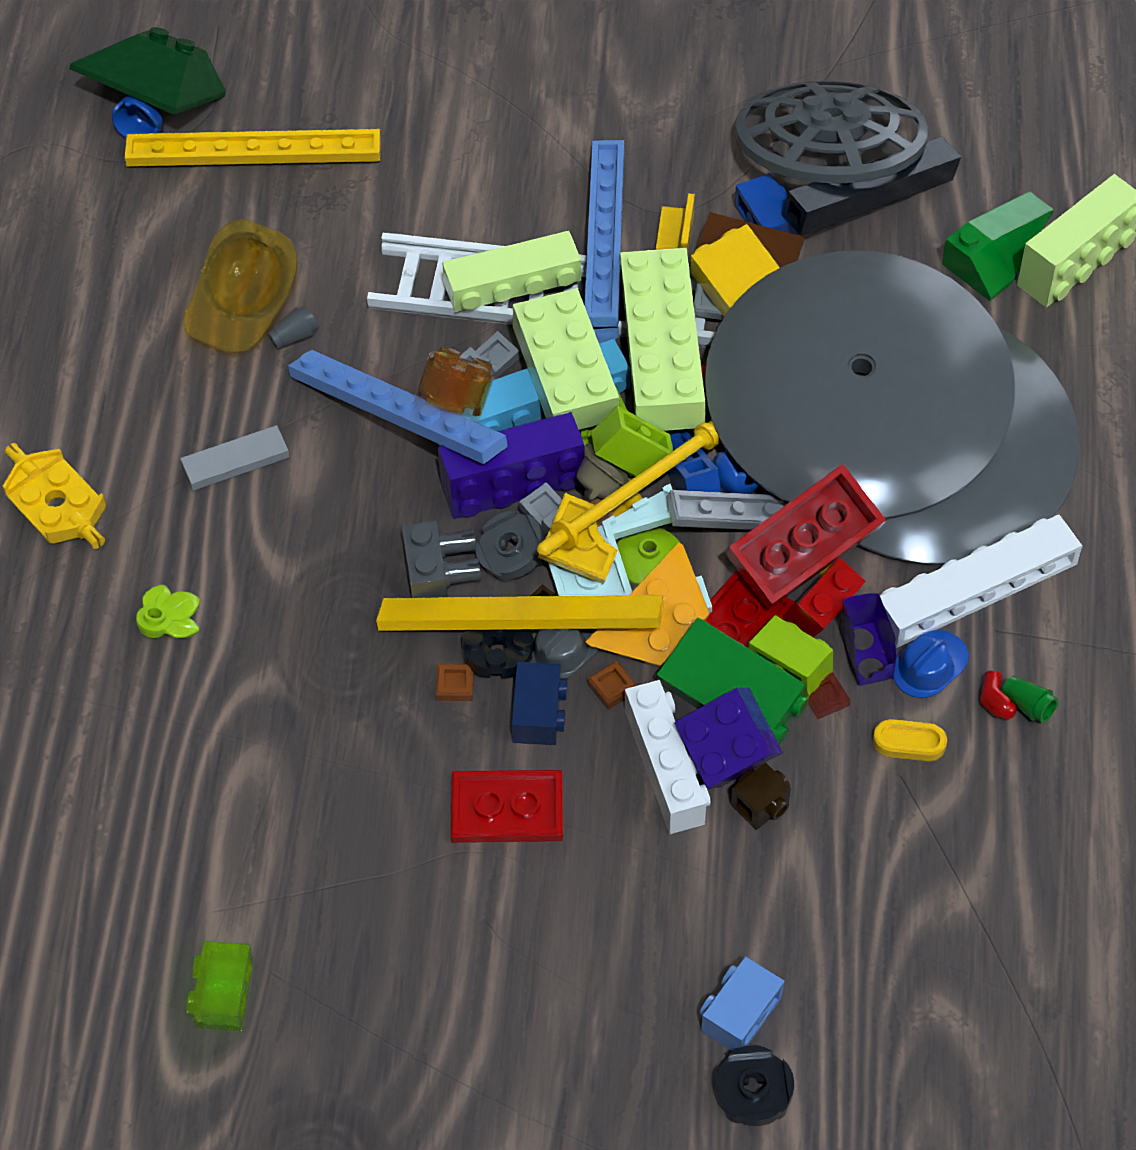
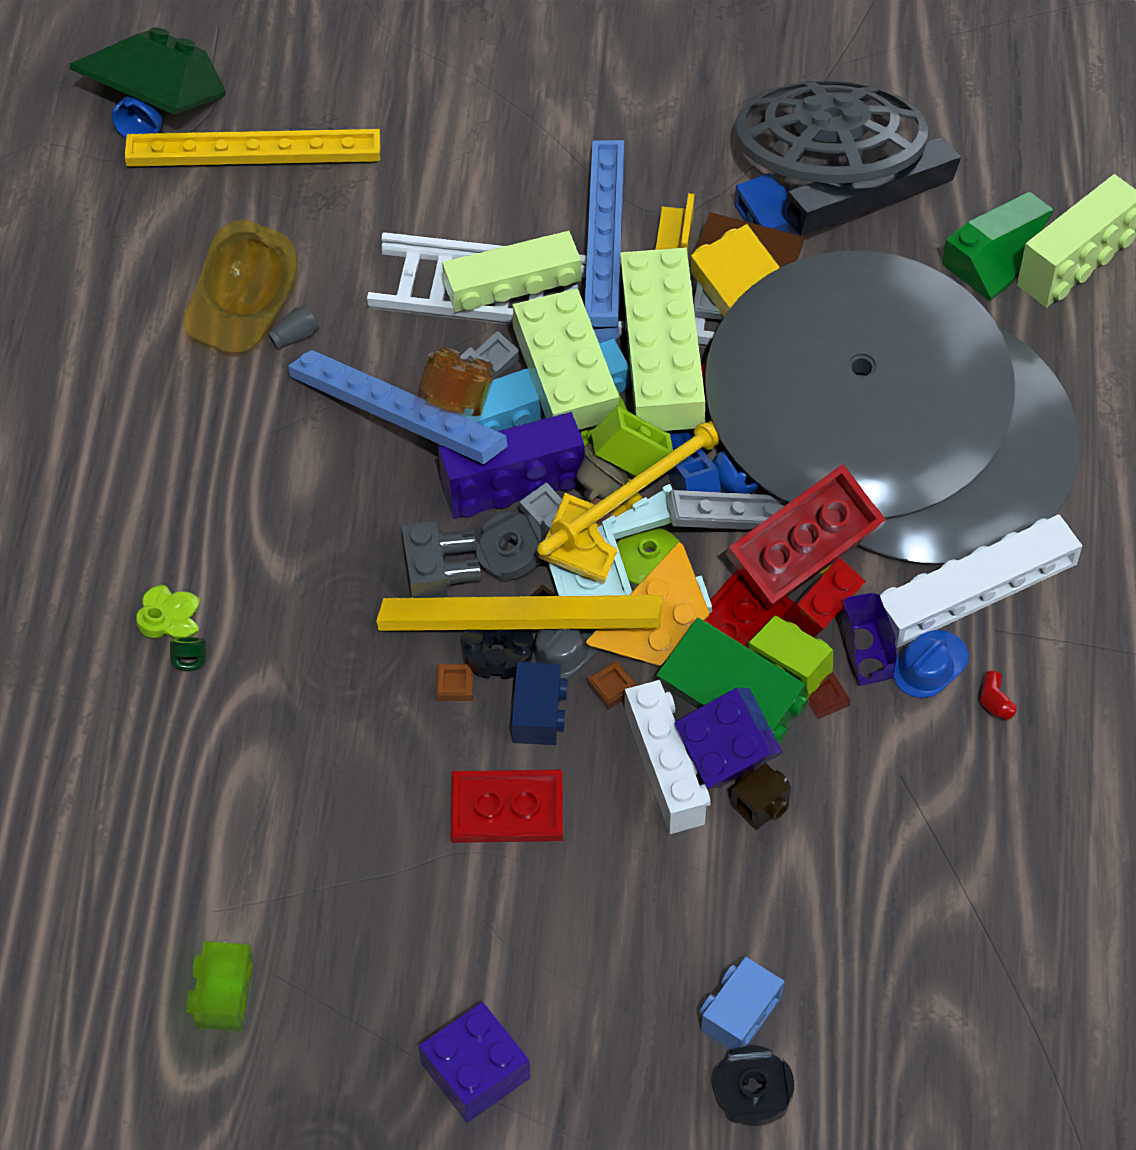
(48, 476): yellow plate -> none
(188, 648): none -> dark green tile
(234, 457): light grey tile -> none
(474, 1062): none -> dark purple brick
(909, 740): yellow tile -> none
(1031, 699): green cone -> none

